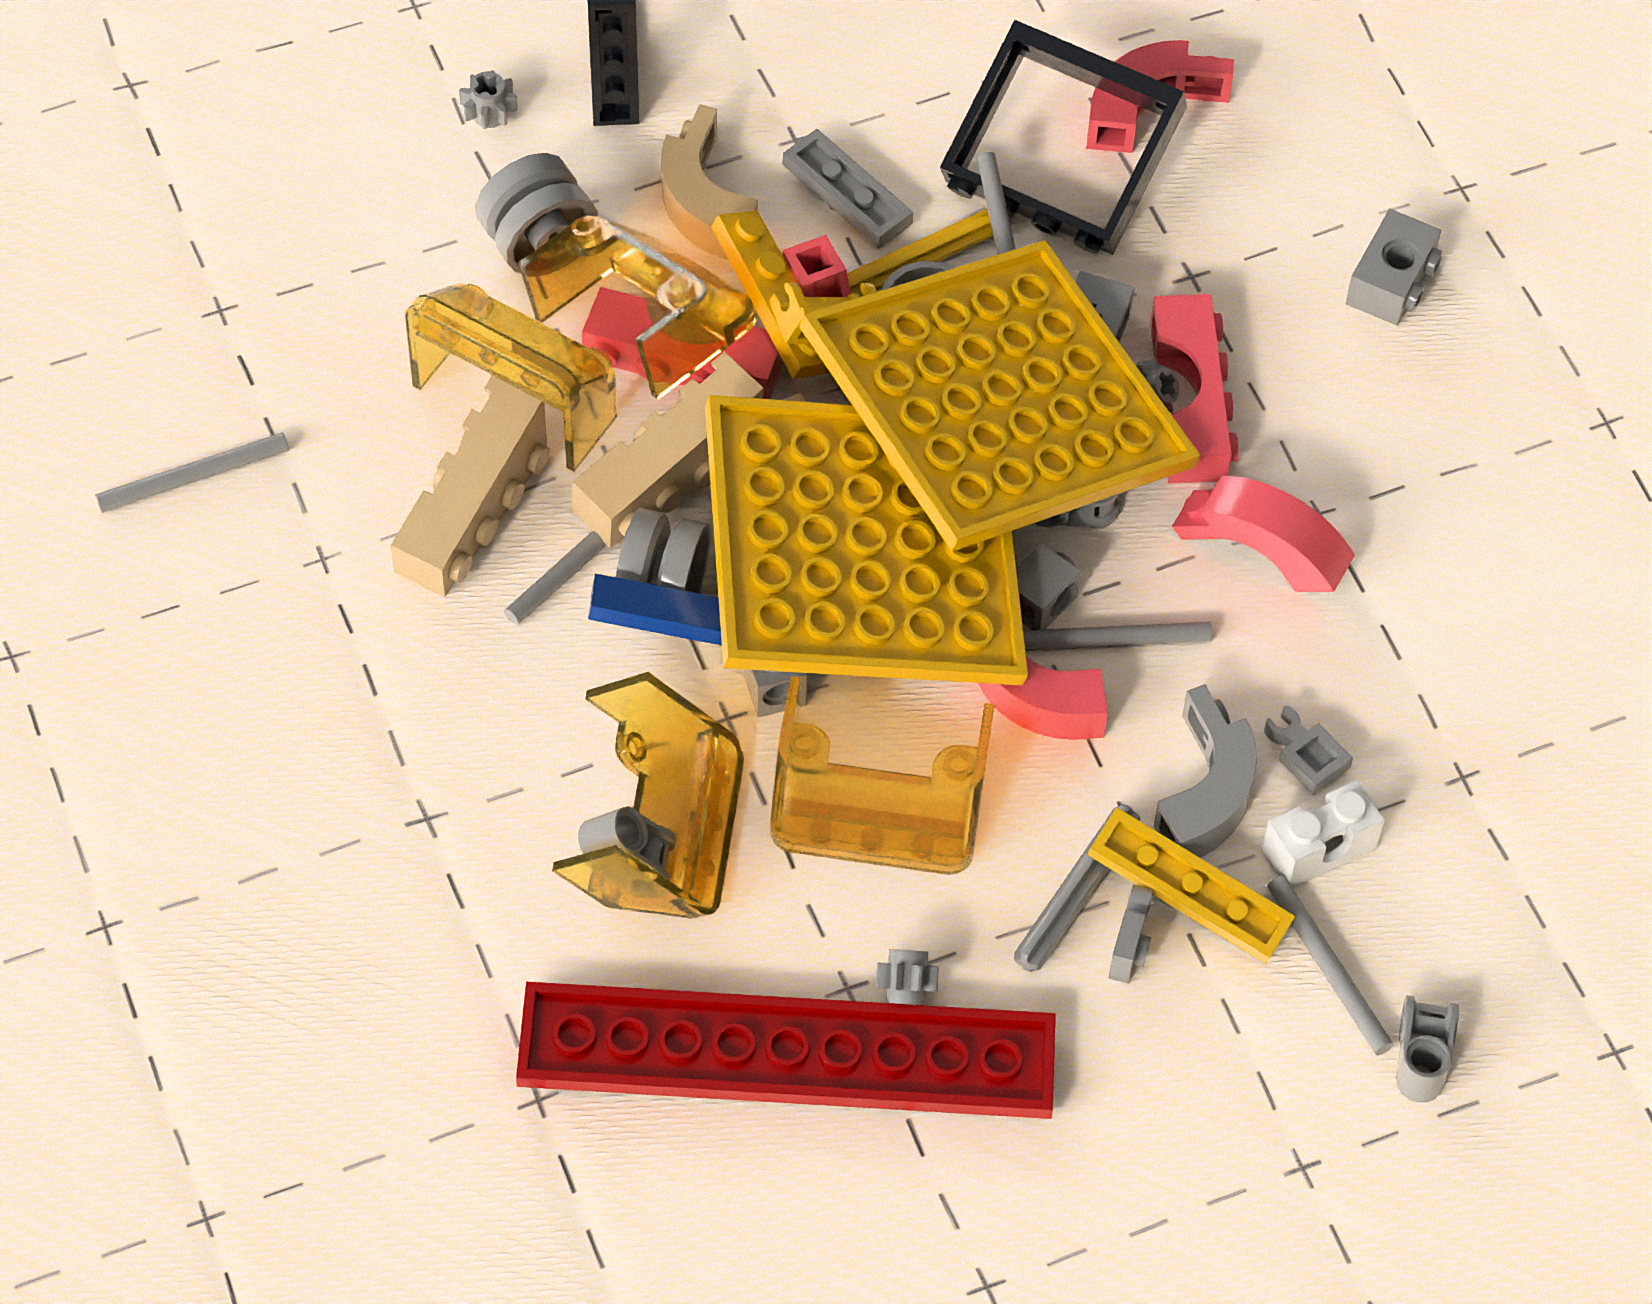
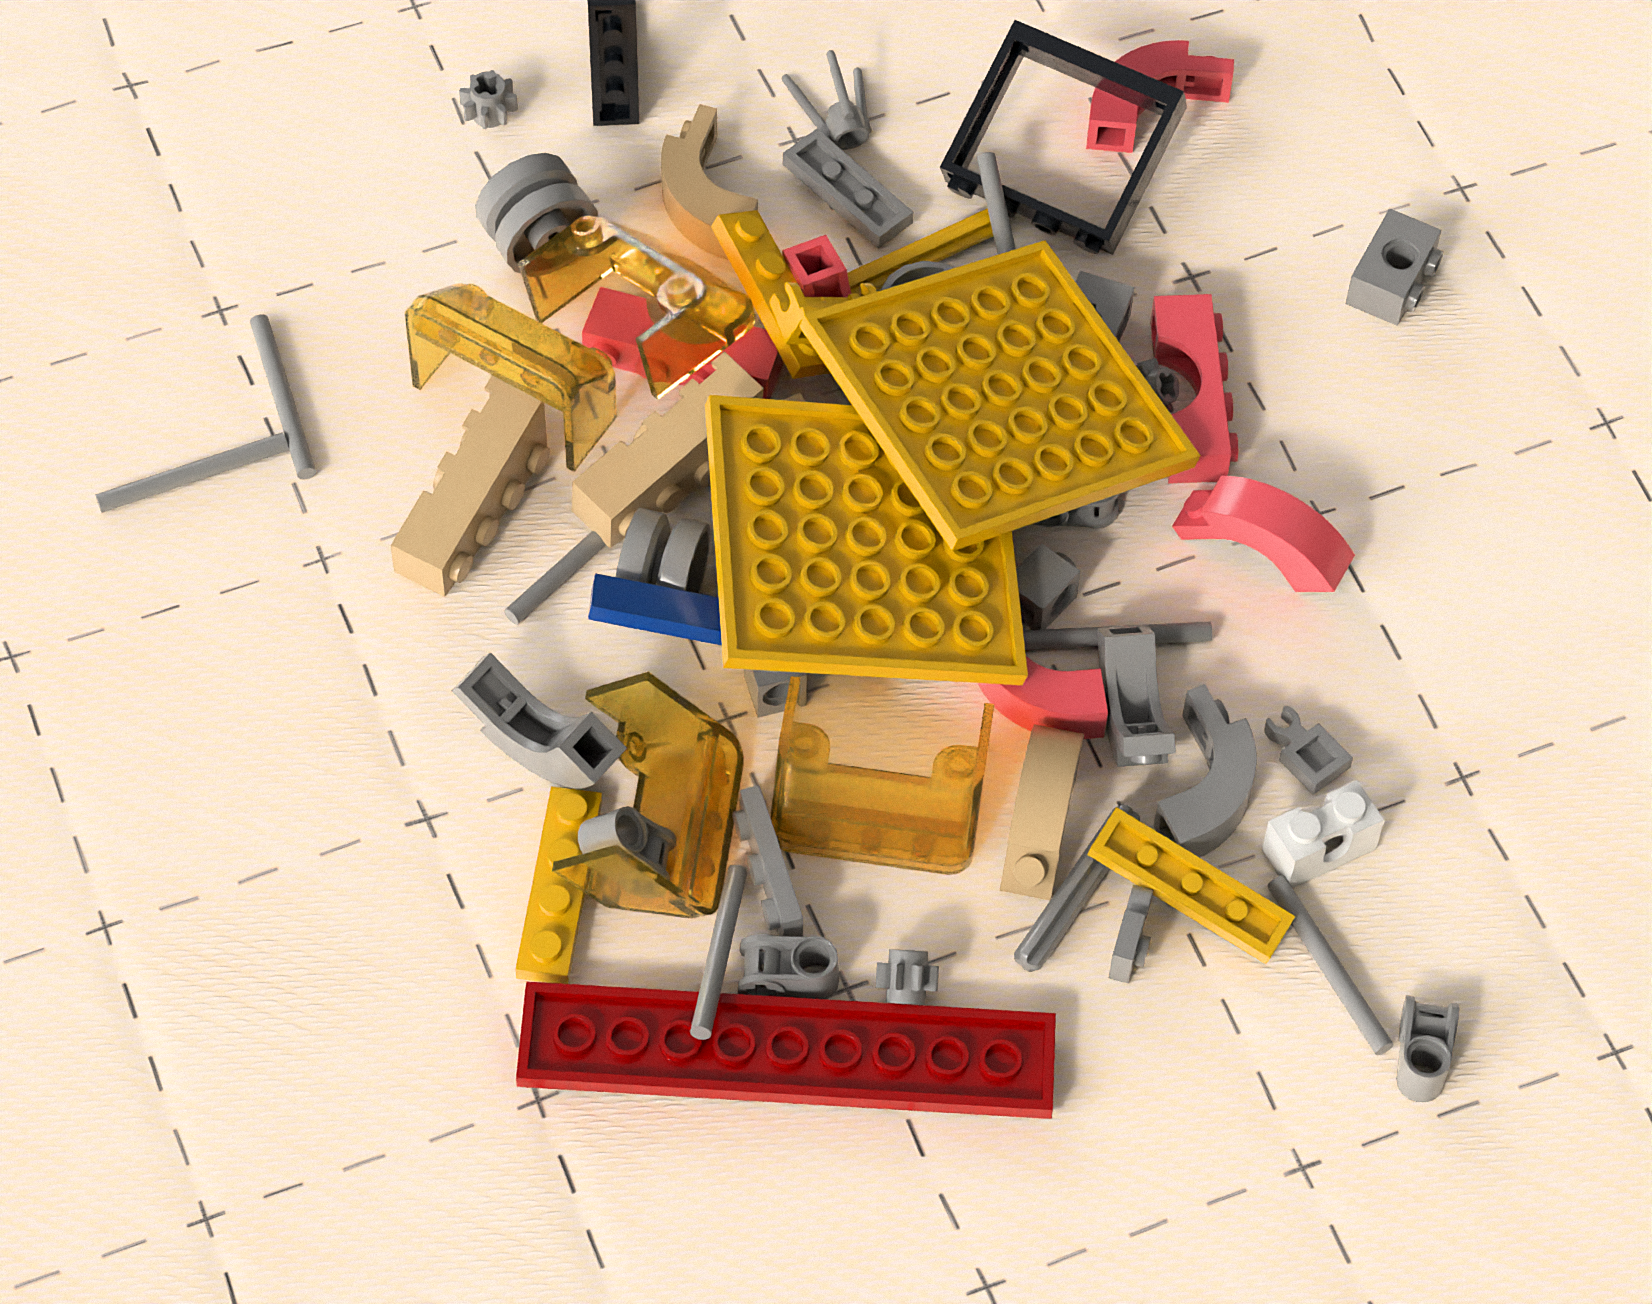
(282, 397): none -> light grey bar
(549, 744): none -> light grey arch
(554, 903): none -> yellow plate
(718, 952): none -> light grey bar
(767, 864): none -> light grey plate
(785, 965): none -> light grey piece
(845, 123): none -> light grey plant
(1041, 811): none -> tan arch
(1131, 690): none -> light grey arch

